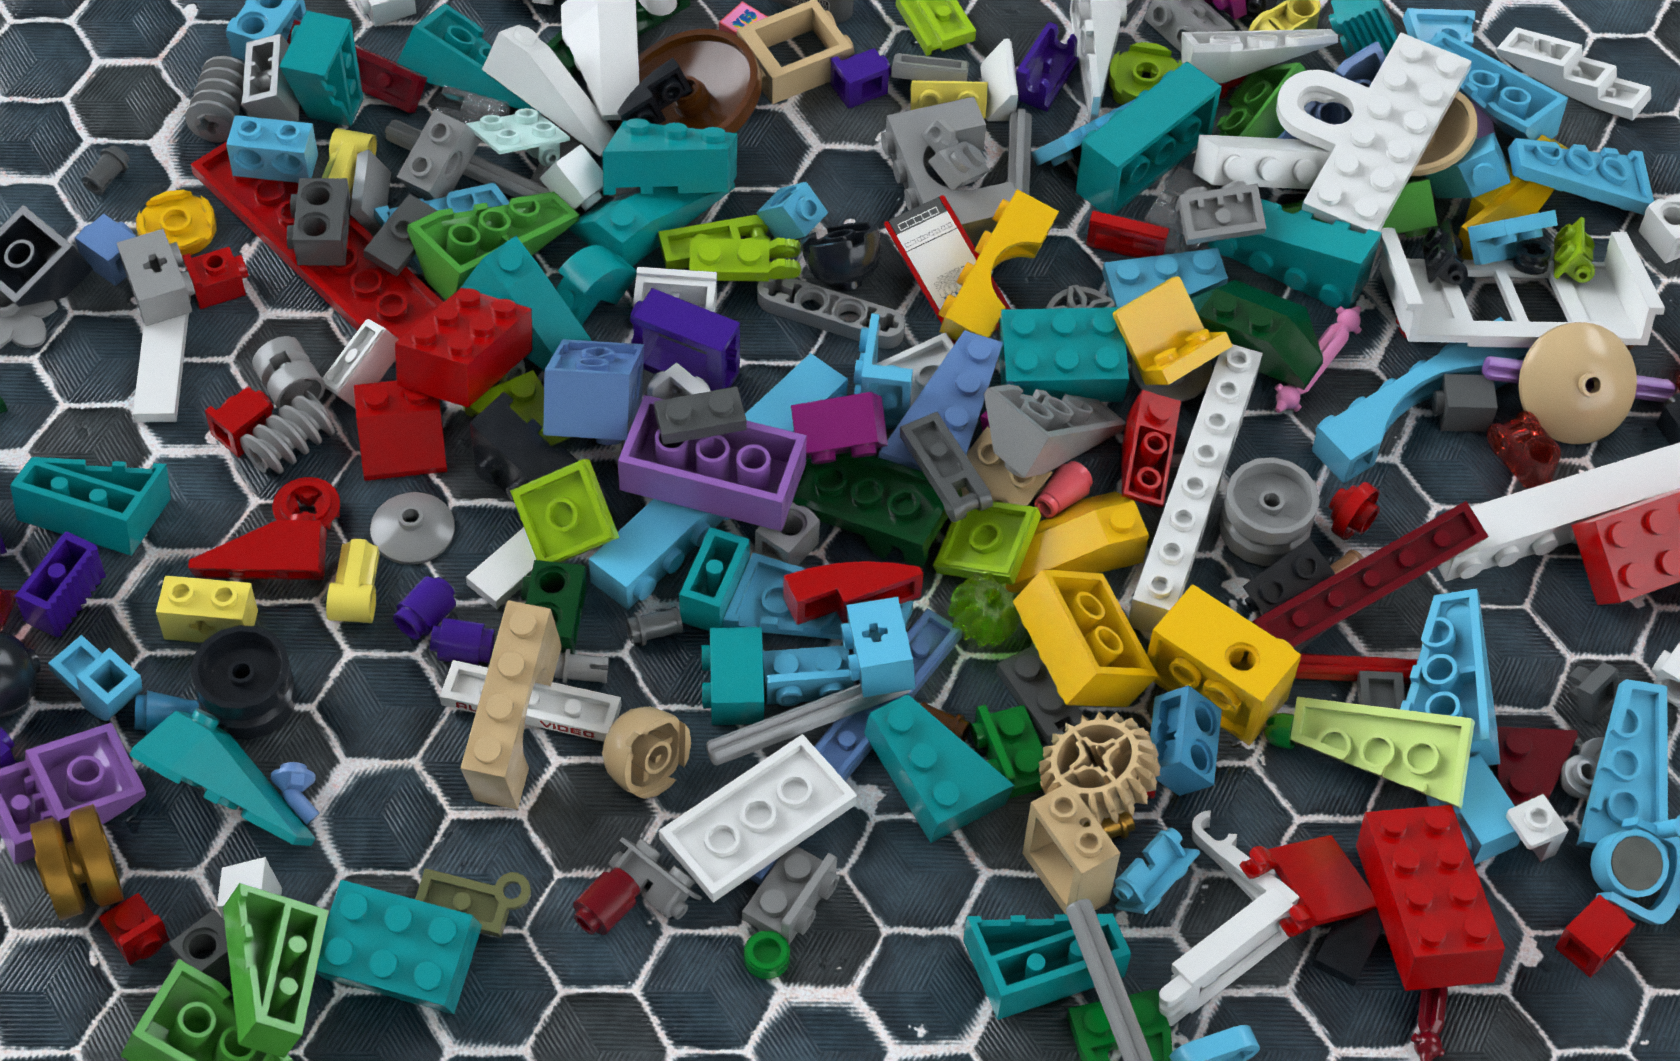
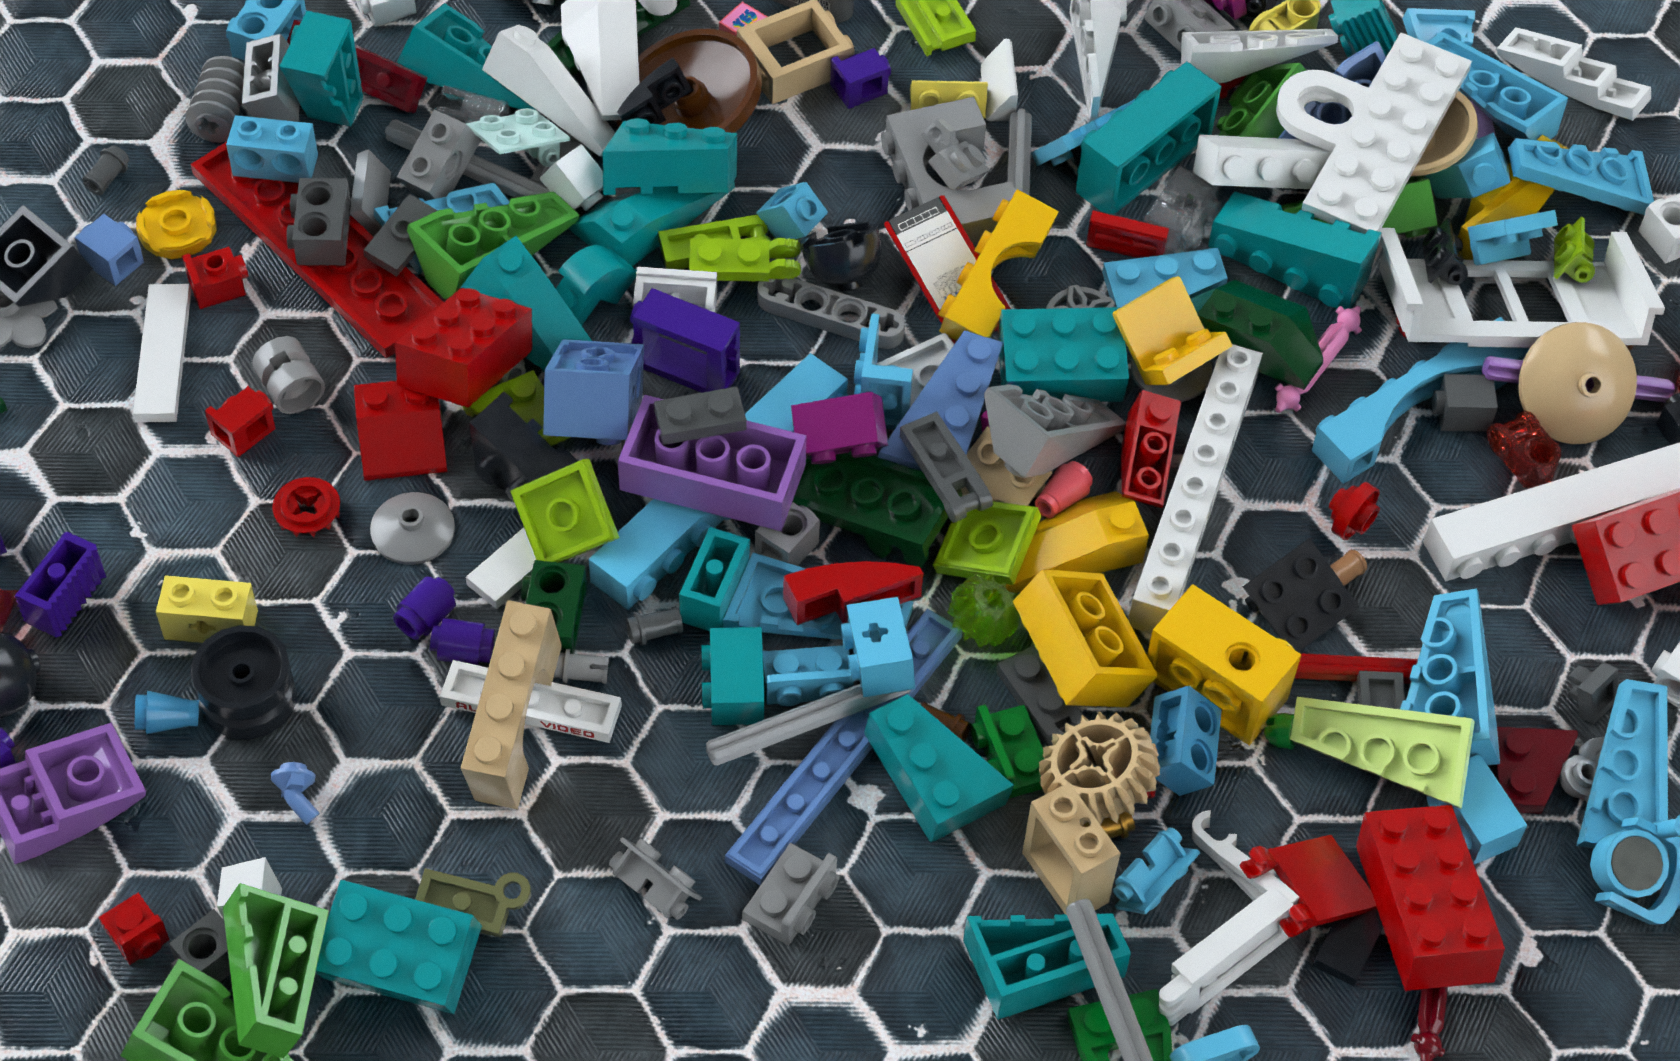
(69, 864): pearl gold wheel -> none
(93, 502): teal wedge -> none
(97, 678): medium azure brick -> none
(155, 276): light grey brick -> none
(203, 755): teal wedge -> none
(275, 551): red slope -> none
(287, 432): light grey piece -> none
(343, 153): light yellow piece -> none
(354, 593): light yellow piece -> none
(361, 361): white slope -> none
(606, 901): dark red brick -> none
(645, 750): tan cylinder -> none
(675, 383): white bracket -> none
(757, 817): white plate -> none
(766, 954): green tile -> none
(929, 68): light grey tile -> none
(1046, 68): dark purple hinge -> none
(1129, 66): lime plate -> none
(1221, 212): light grey bracket -> none
(1268, 510): light grey wheel -> none
(1374, 576): dark red plate -> none
(1532, 257): black bush -> none
(1538, 826): white bracket -> none
(1595, 935): red brick -> none

